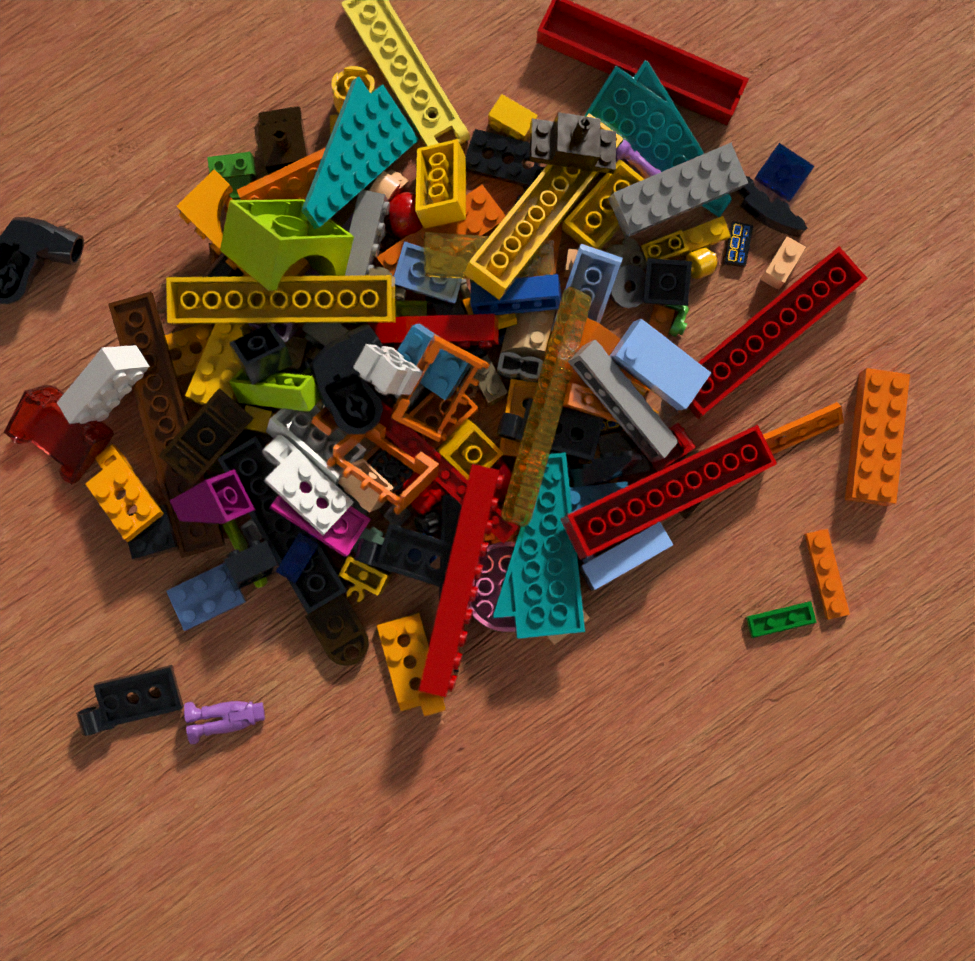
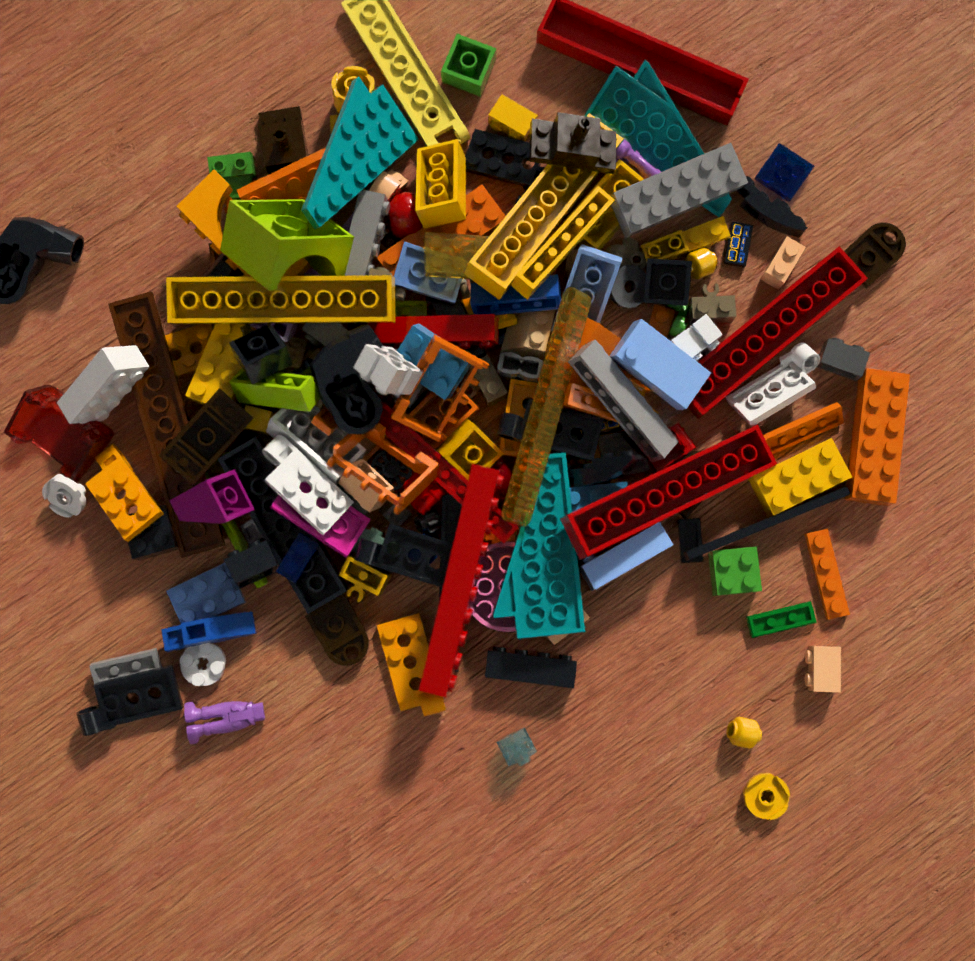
(62, 486): none -> white plate
(125, 665): none -> light grey plate
(208, 631): none -> blue slope
(215, 668): none -> white plate
(468, 65): none -> bright green brick
(517, 747): none -> clear light blue brick
(531, 669): none -> black brick
(562, 242): none -> yellow brick
(689, 537): none -> black tile
(699, 338): none -> white brick
(718, 308): none -> dark tan brick
(734, 571): none -> bright green brick
(744, 732): none -> yellow head
(776, 519): none -> black tile
(779, 798): none -> yellow plate
(788, 377): none -> white hinge
(800, 477): none -> yellow brick
(823, 669): none -> light nougat brick
(843, 359): none -> dark grey brick
(874, 252): none -> dark brown plate

